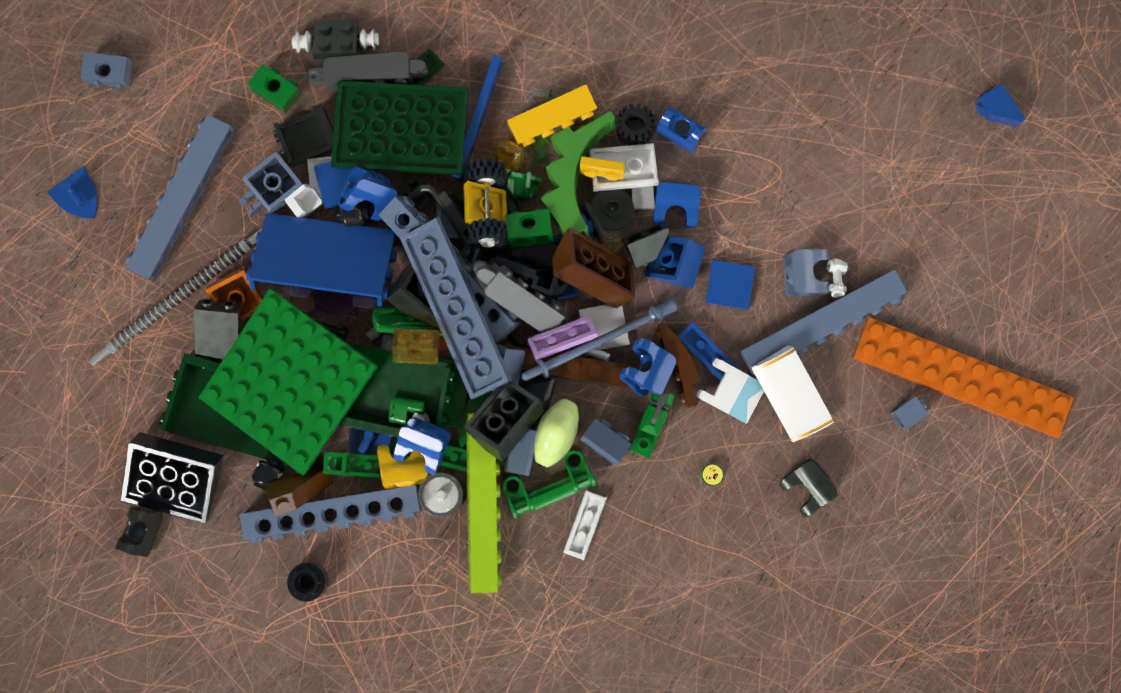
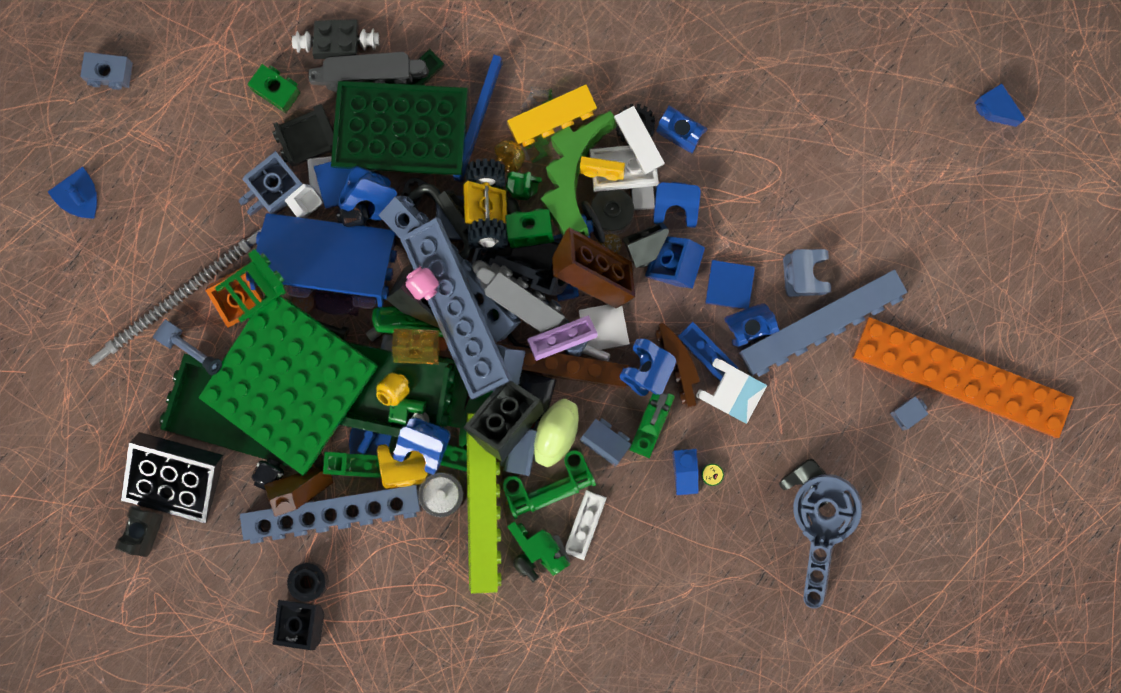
(169, 334): none -> sand blue piece
(180, 198): sand blue brick -> none
(215, 327): pearl dark grey panel -> none
(264, 277): none -> green plate
(298, 625): none -> black slope
(392, 389): none -> yellow head
(422, 283): none -> bright pink head
(525, 567): none -> pearl dark grey cylinder
(541, 546): none -> green plate
(639, 140): none -> white tile
(654, 314): sand blue bar -> none
(685, 471): none -> blue slope
(751, 324): none -> blue piece
(792, 394): white slope -> none
(825, 530): none -> sand blue beam
(838, 269): white bar -> none

